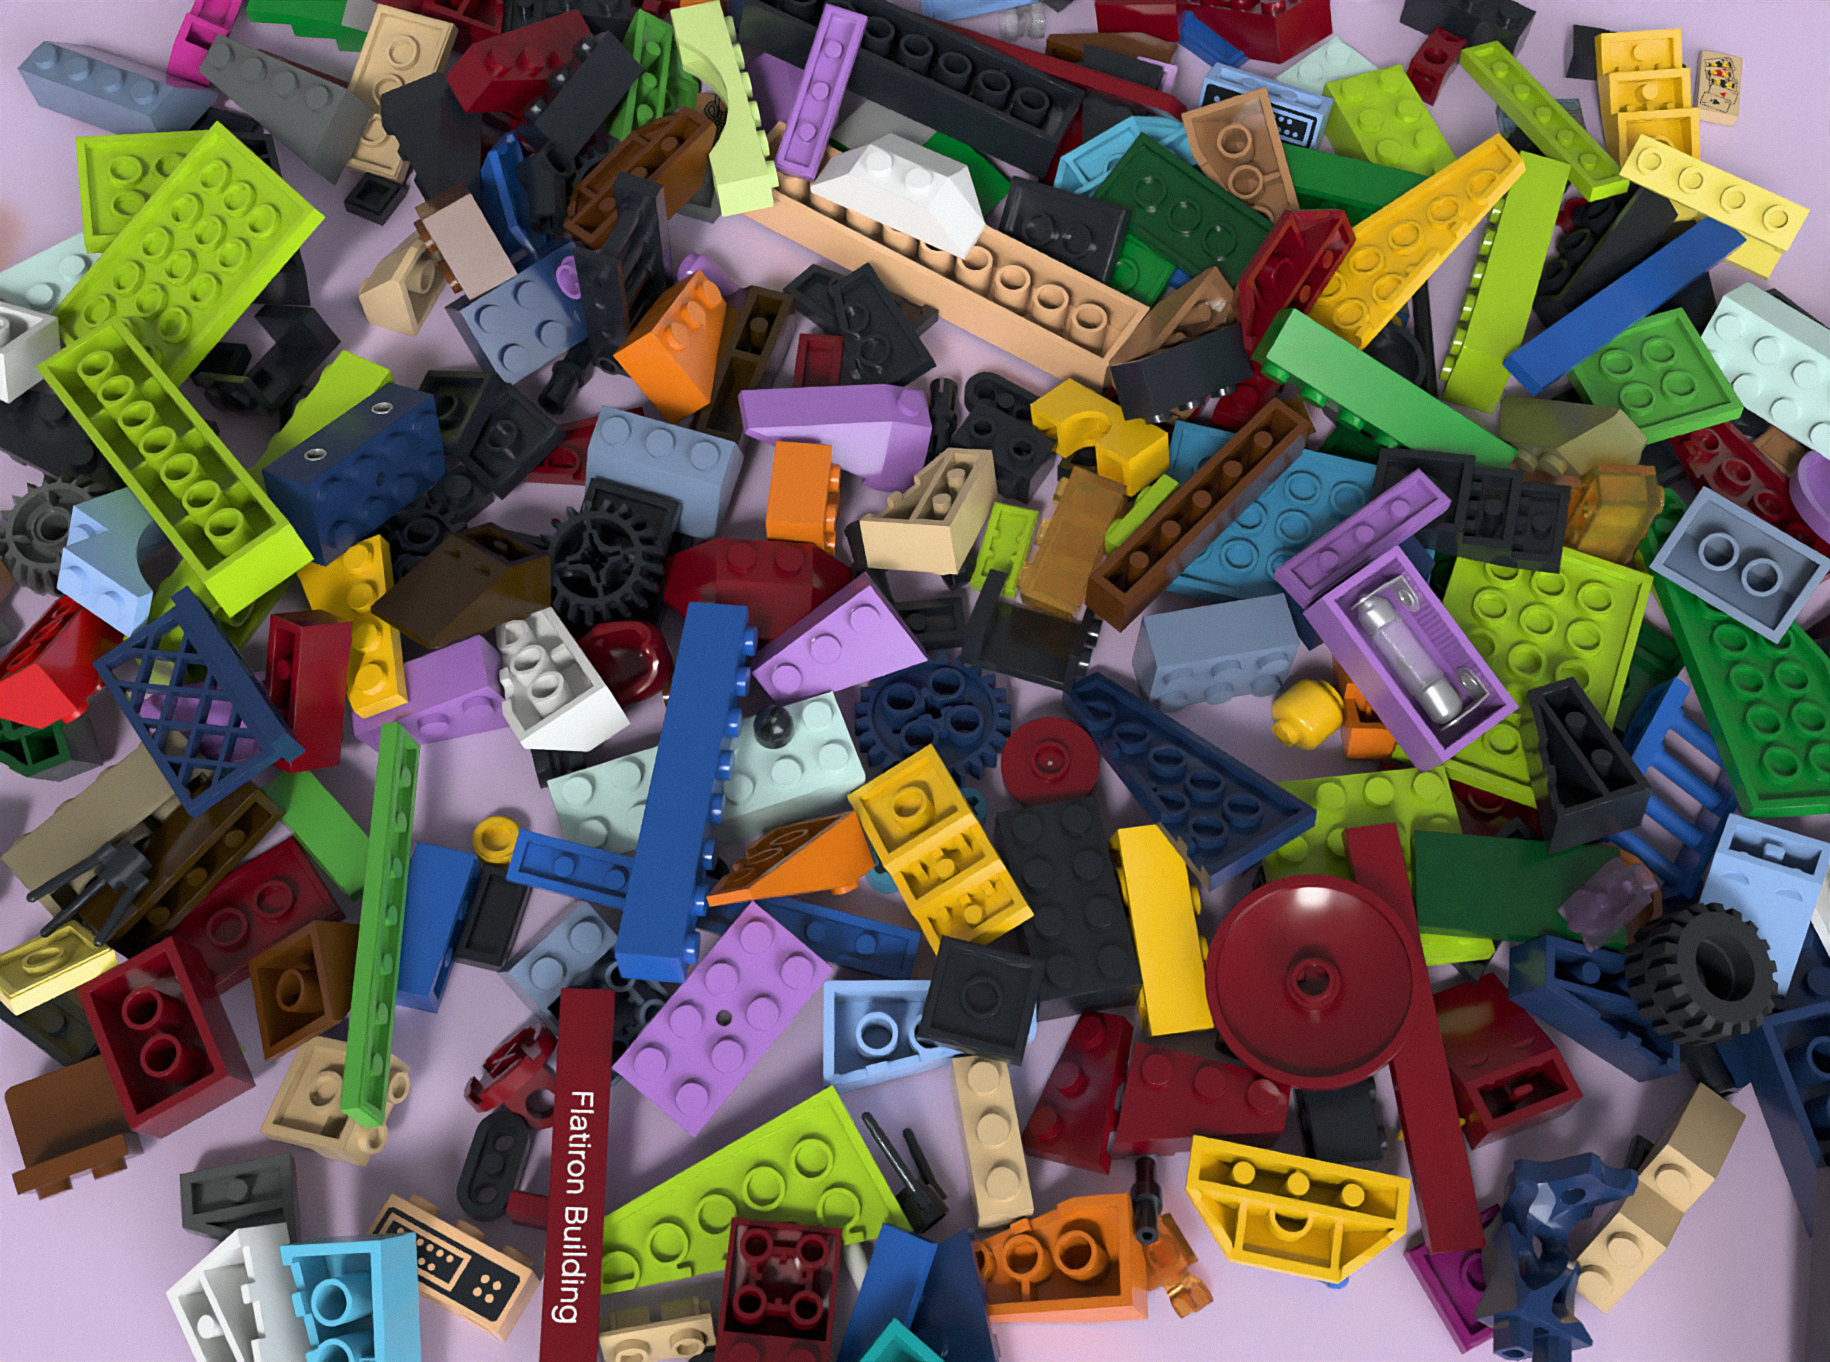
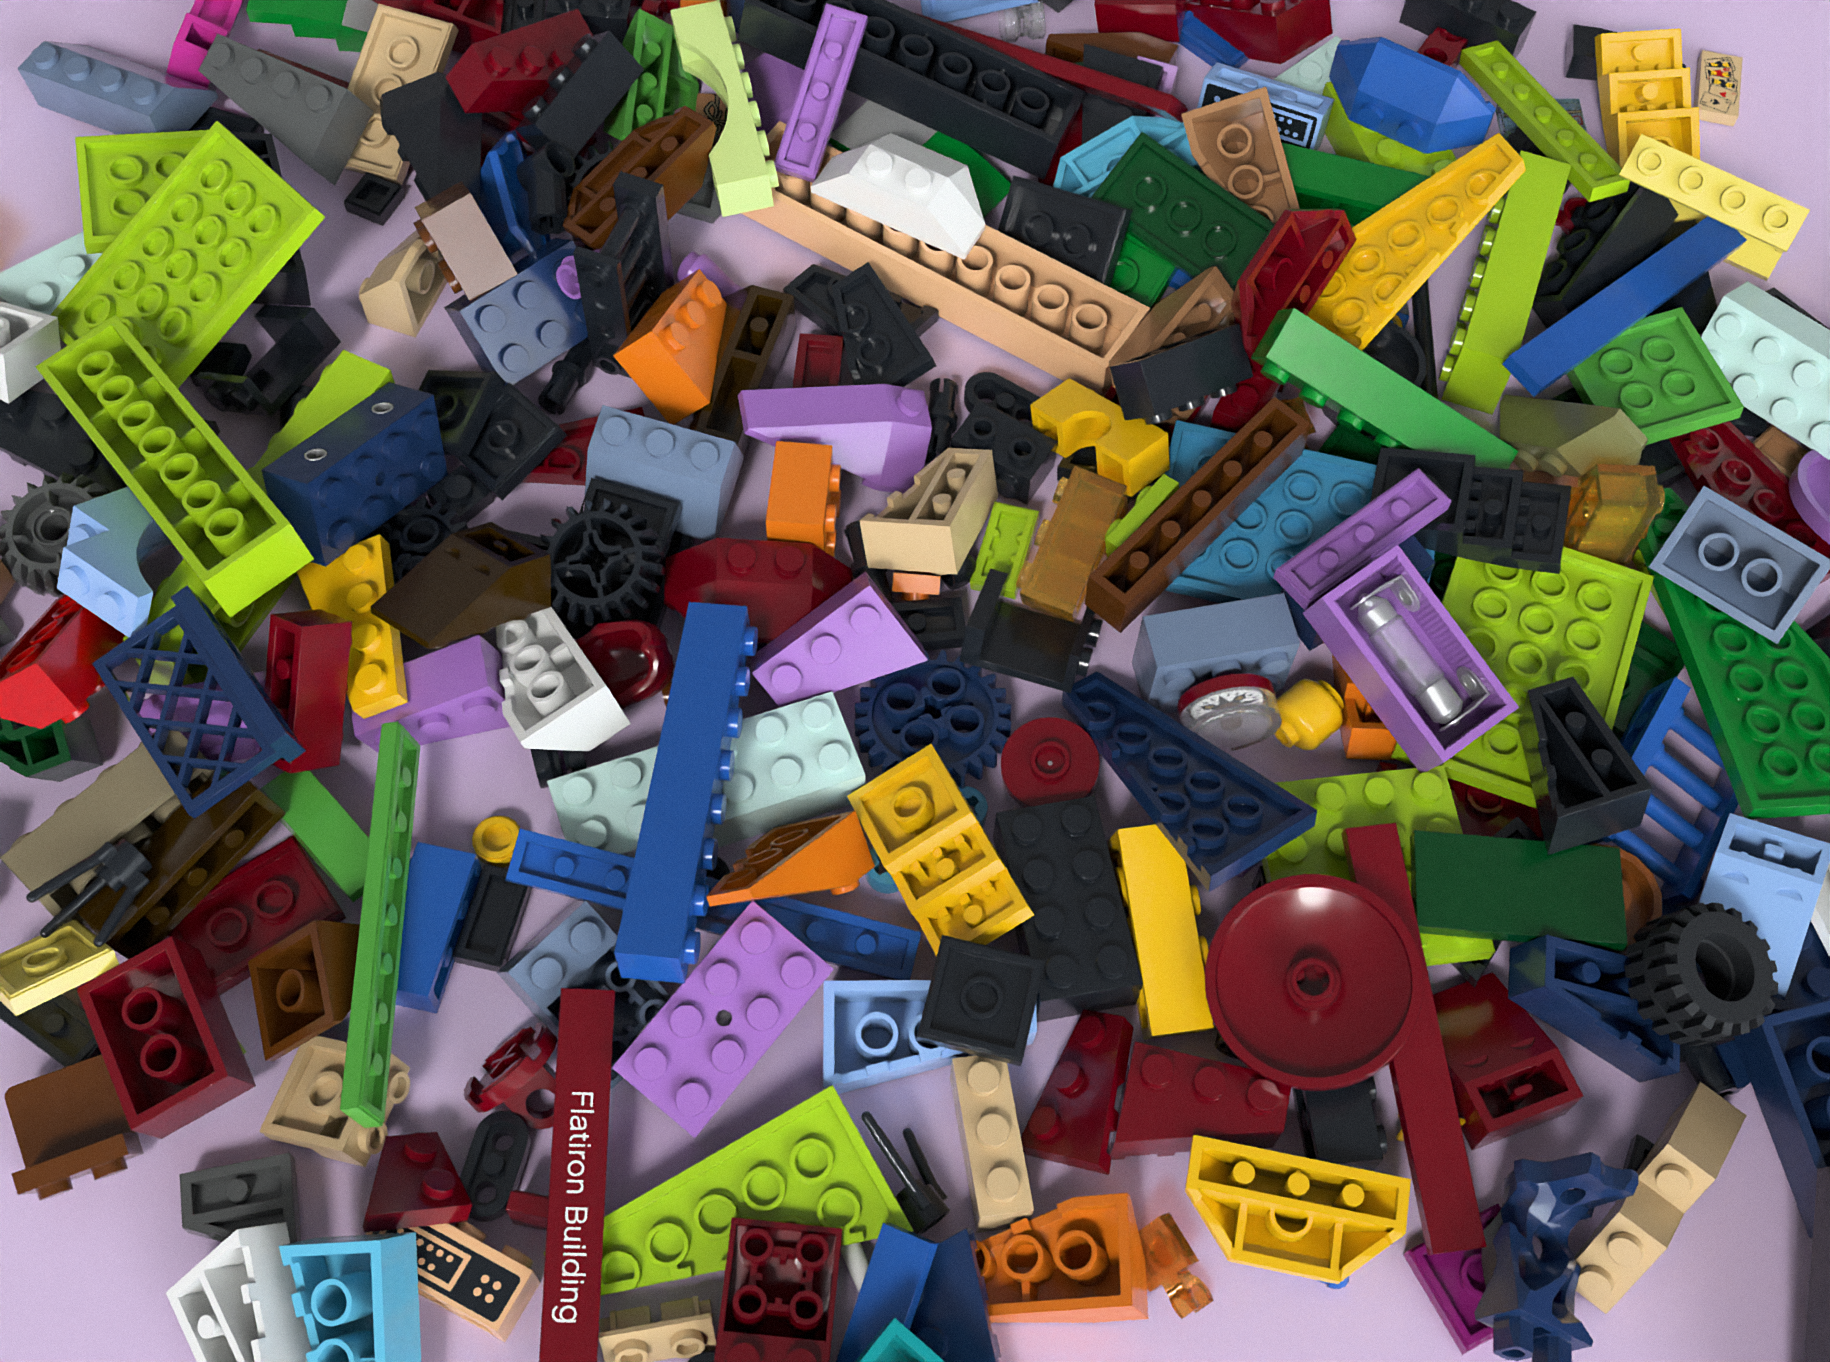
(415, 1185): none -> dark red wing
(781, 731): black hinge -> none
(916, 584): none -> orange plate
(1146, 1200): black bar -> none
(1231, 710): none -> clear piece
(1408, 96): none -> blue wedge
(1608, 902): clear purple hips -> none

